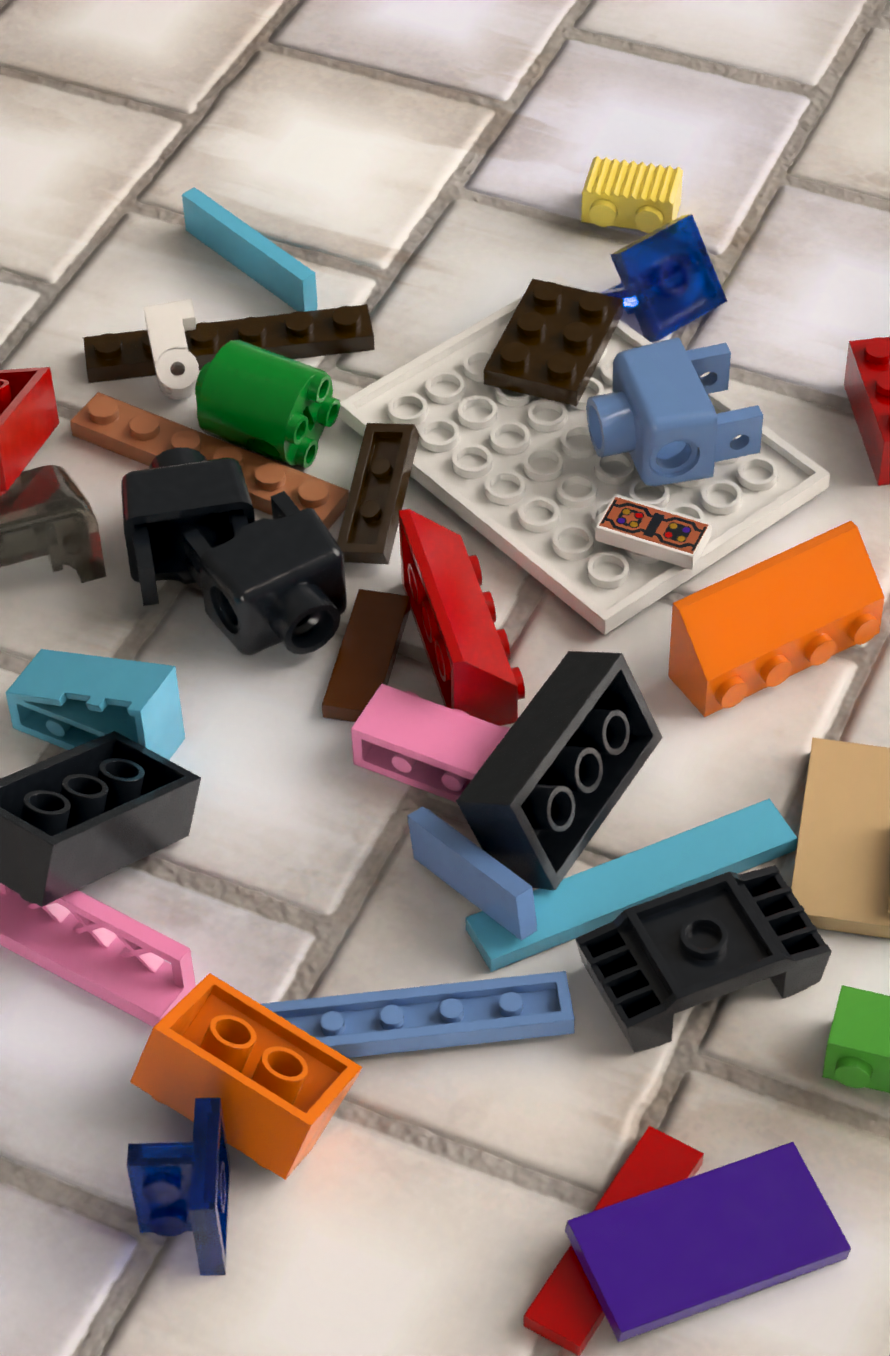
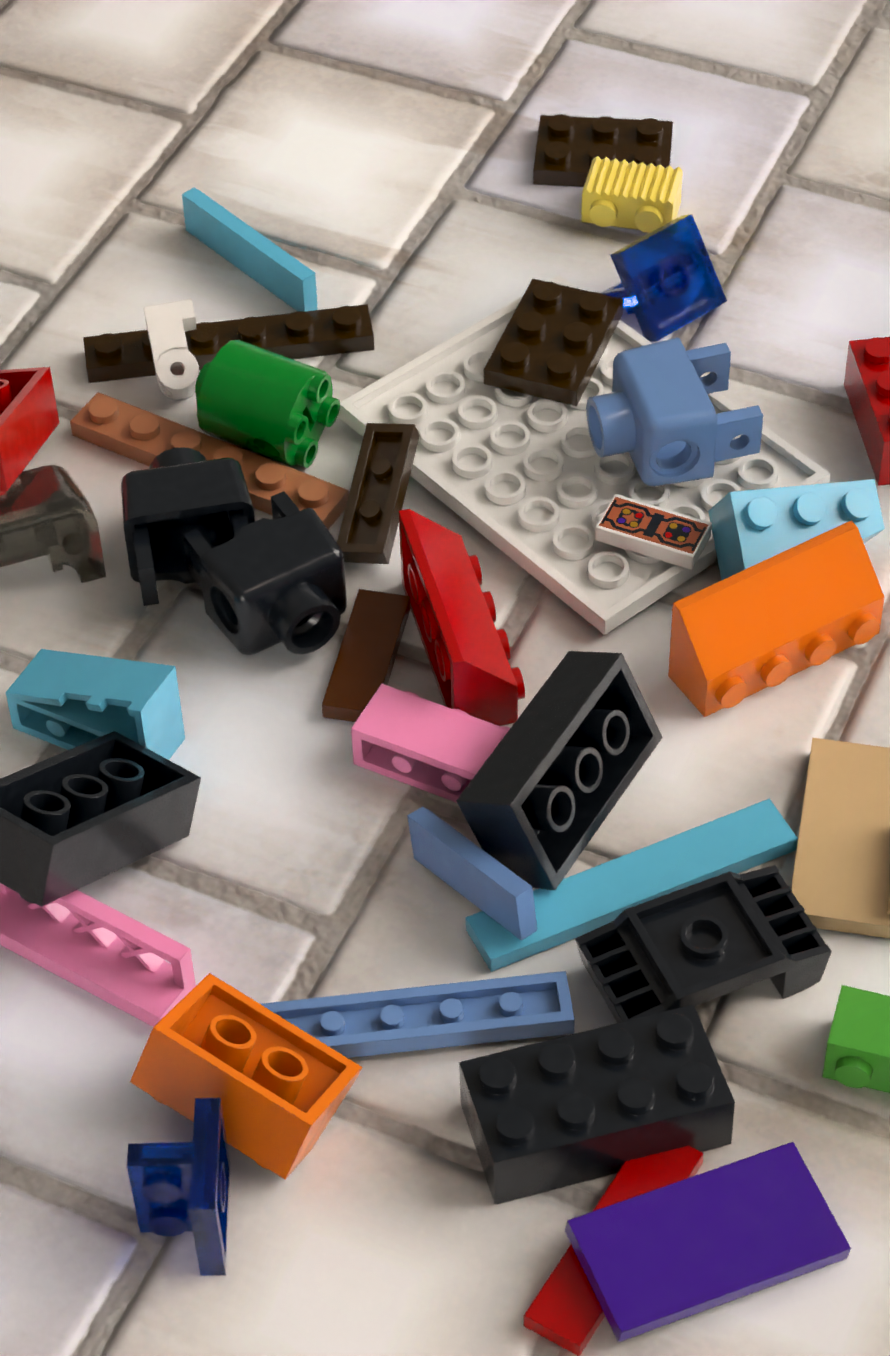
(570, 144): none -> dark brown plate
(594, 1101): none -> black brick
(768, 521): none -> medium azure wedge

